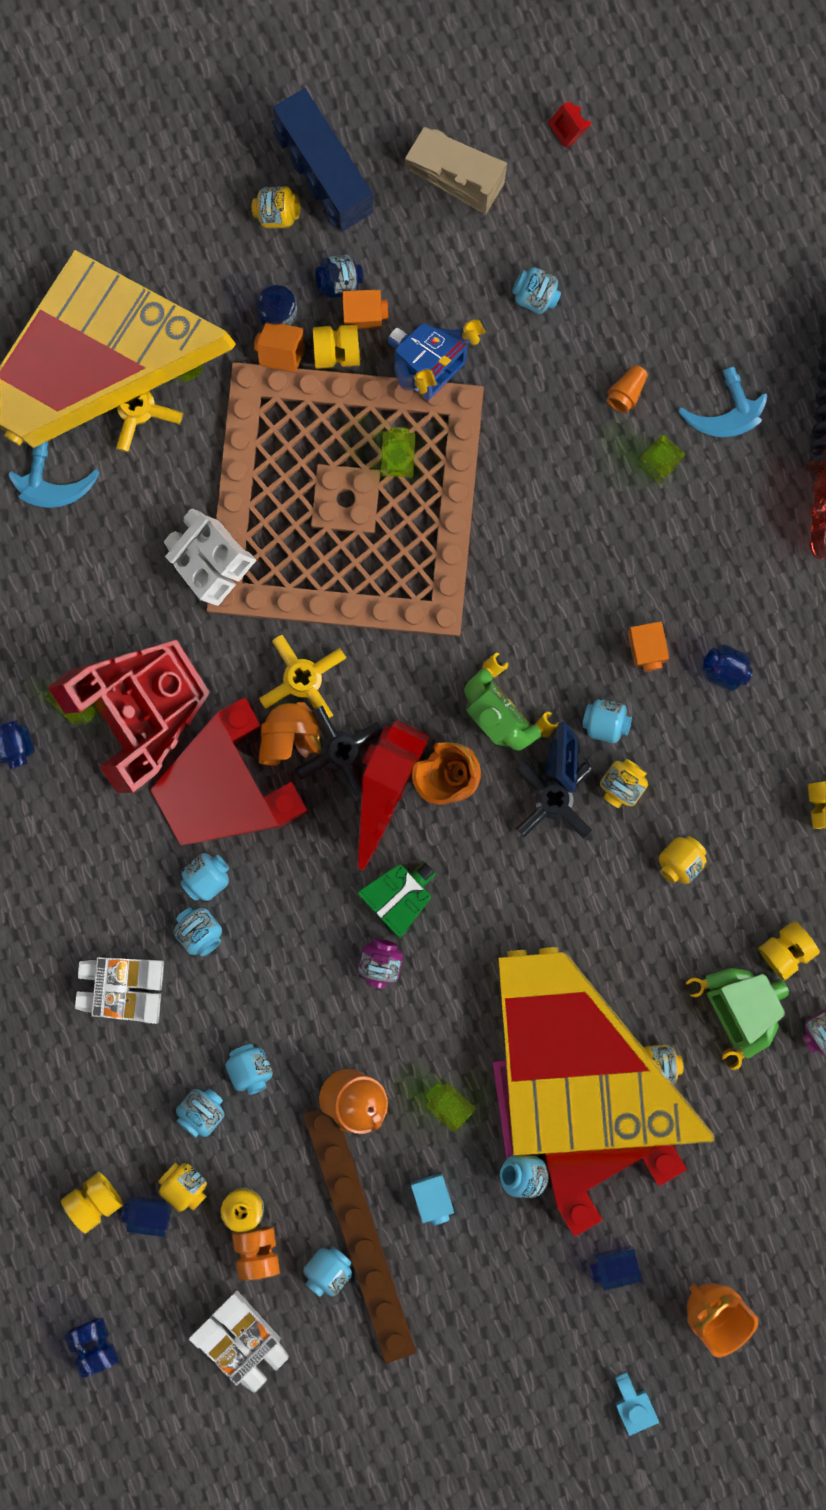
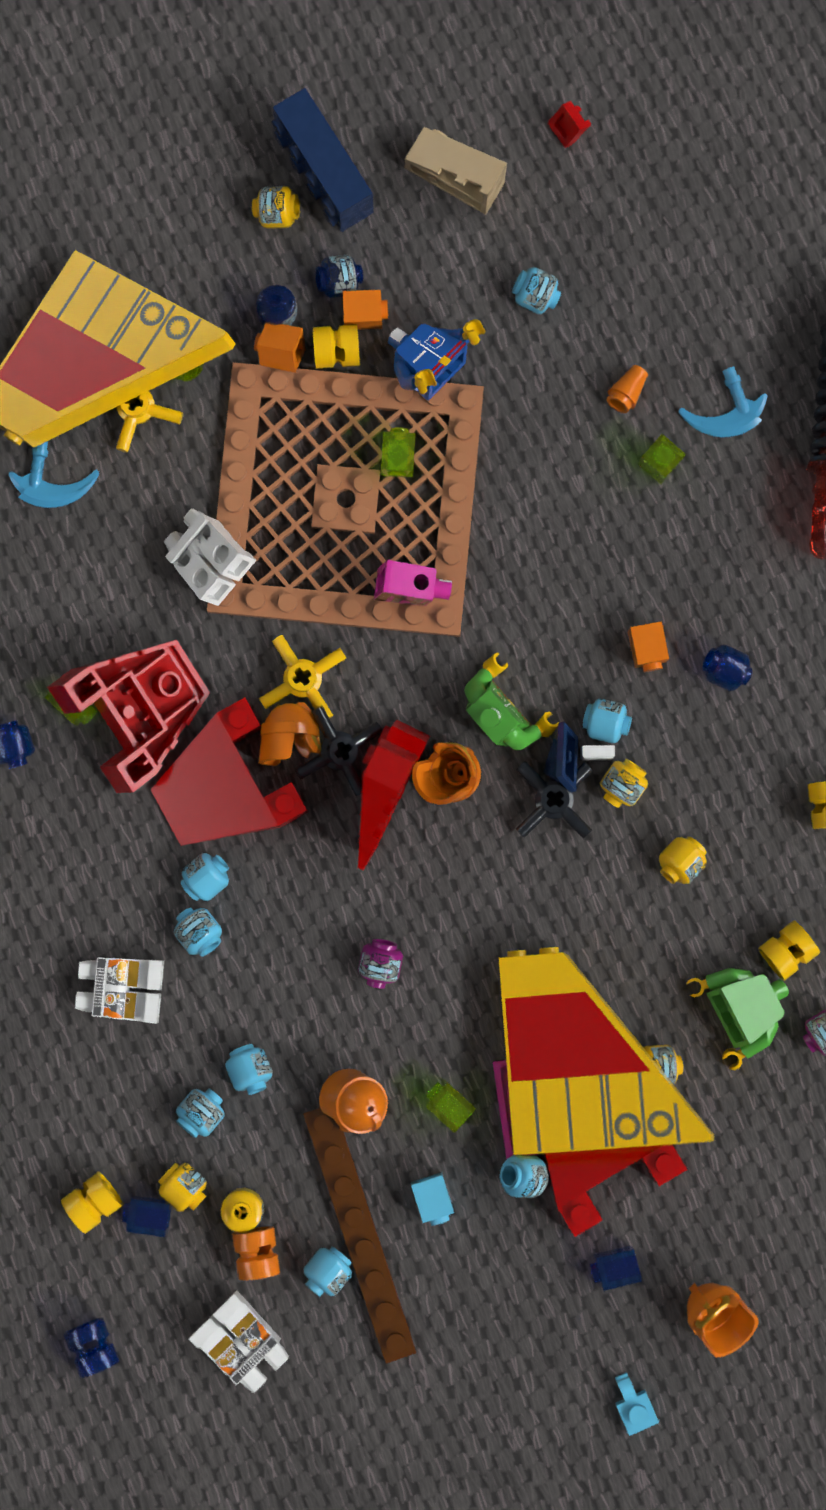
(397, 579): none -> dark pink torso
(399, 896): green torso -> none
(597, 752): none -> white tile

